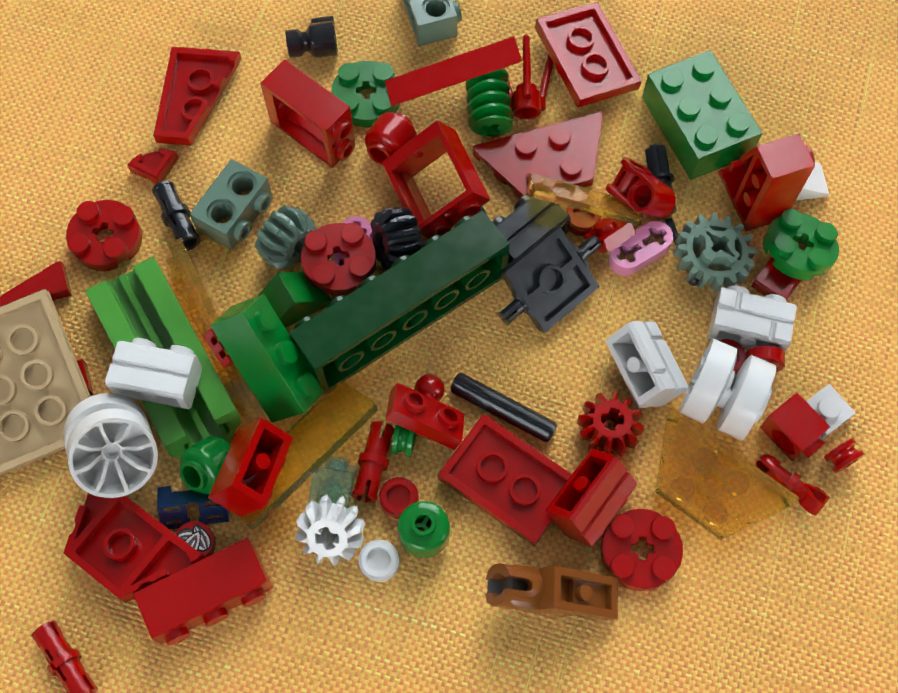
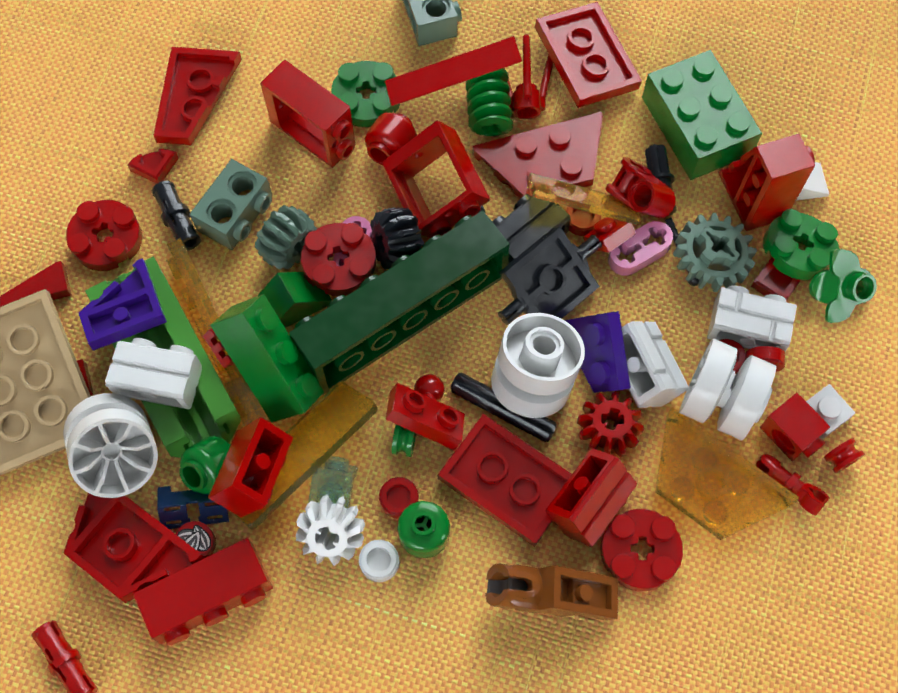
(123, 309): none -> dark purple wing
(317, 39): black piece -> none
(373, 462): red pin -> none
(537, 365): none -> white wheel
(604, 351): none -> dark purple wing
(842, 285): none -> green plate

